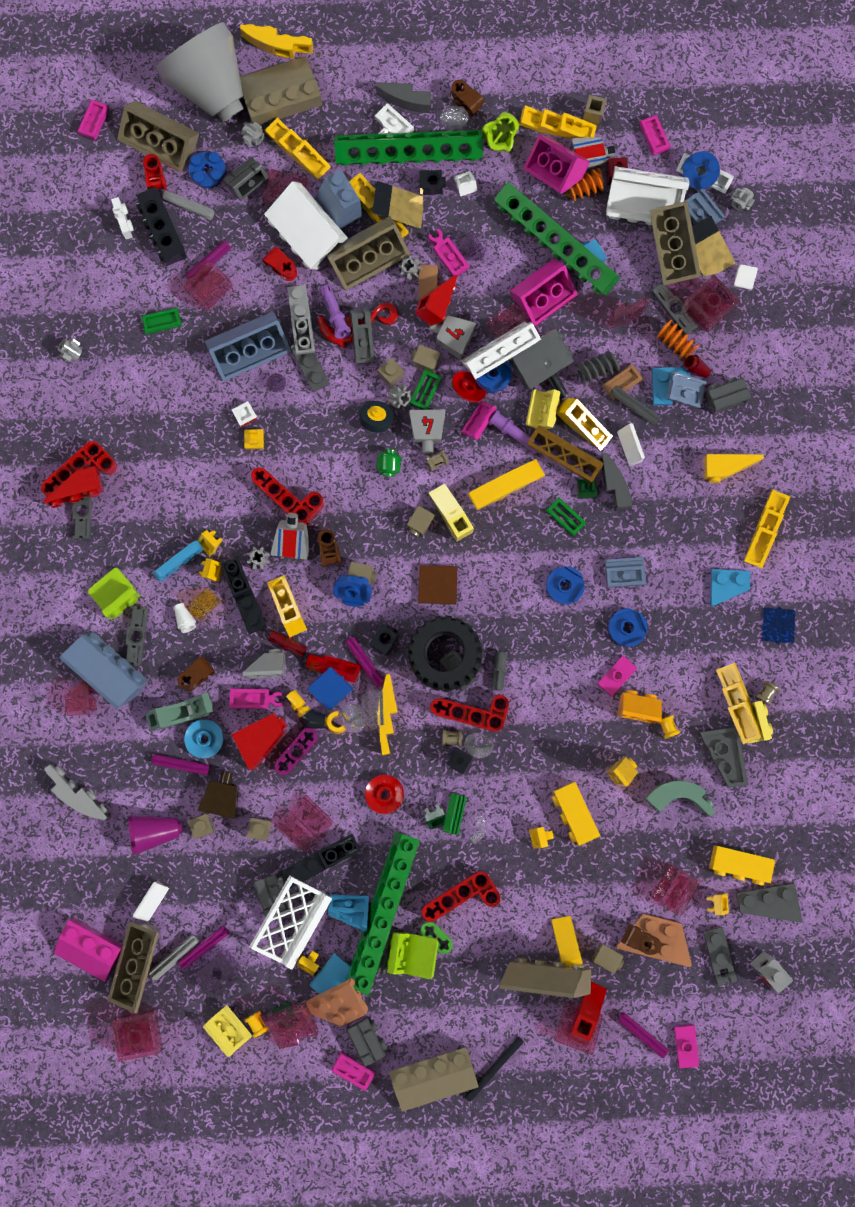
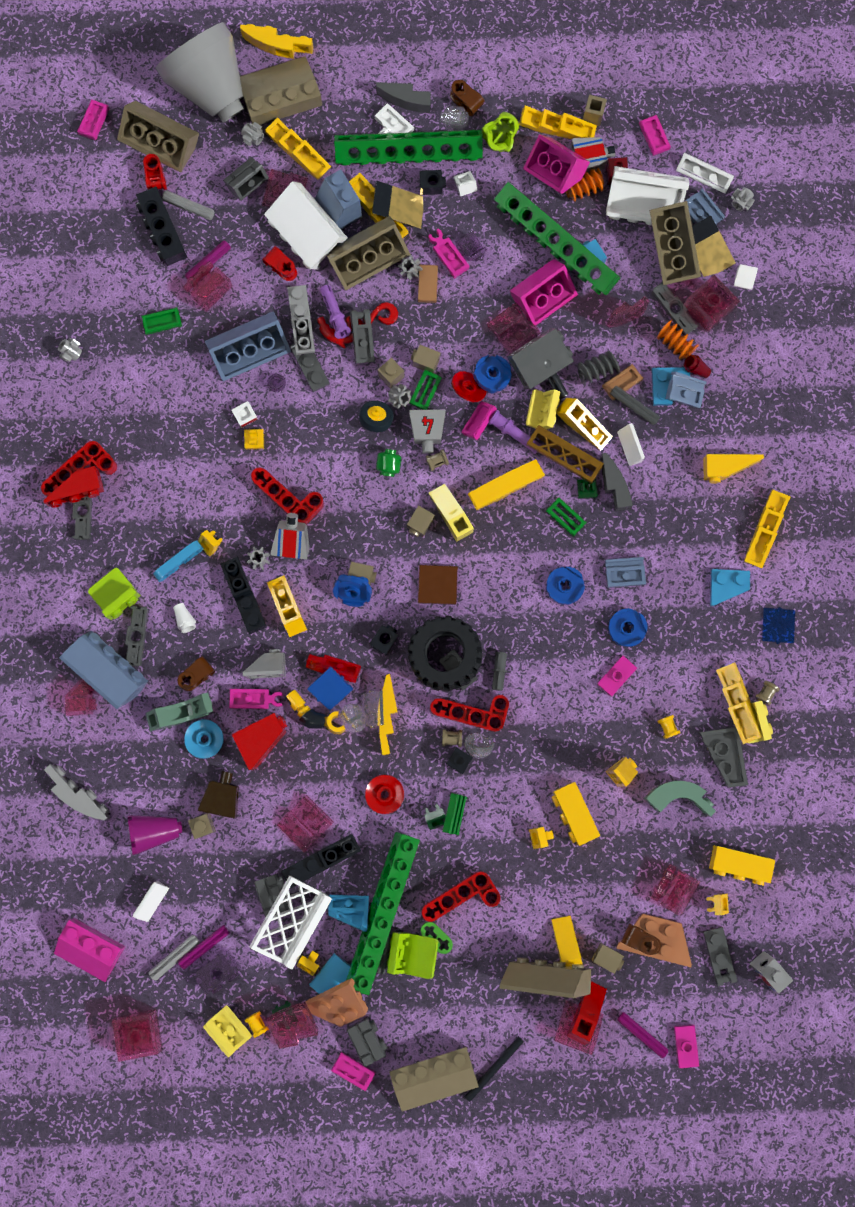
(120, 211): white plate -> none
(133, 965): dark tan slope -> none
(180, 764): magenta axle -> none
(203, 604): clear yellow bracket -> none
(212, 570): yellow tile -> none
(214, 176): blue plate -> none
(259, 829): dark tan brick -> none
(287, 643): dark red pin -> none
(288, 751): magenta beam -> none
(328, 549): reddish brown piece -> none
(365, 662): magenta axle -> none
(434, 304): red slope -> none
(454, 335): light grey torso -> none
(481, 826): clear arm -> none
(501, 349): white fence -> none
(639, 707): light orange slope -> none
(711, 166): blue plate -> none
(727, 395): dark grey brick -> none
(771, 902): dark grey wing -> none

